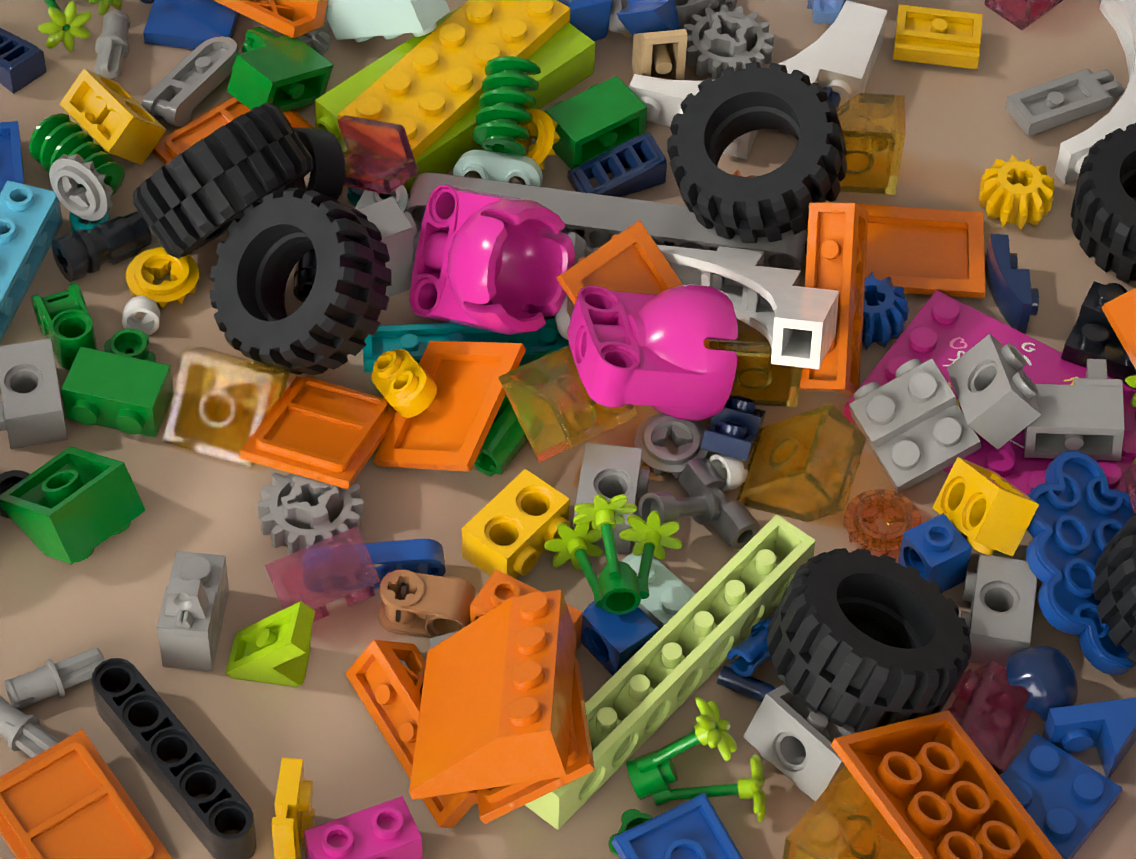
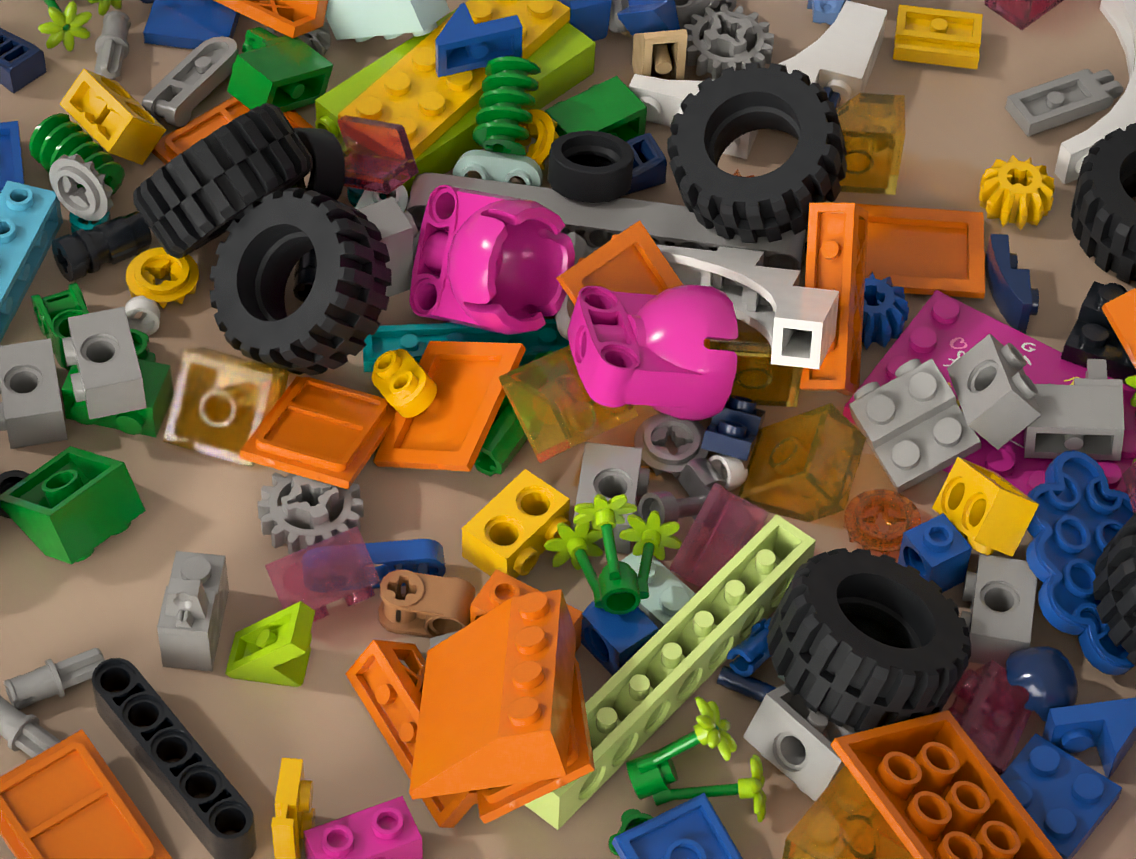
(106, 363): none -> light grey brick
(470, 46): none -> blue slope
(610, 170): none -> black tyre
(716, 535): none -> clear pink panel

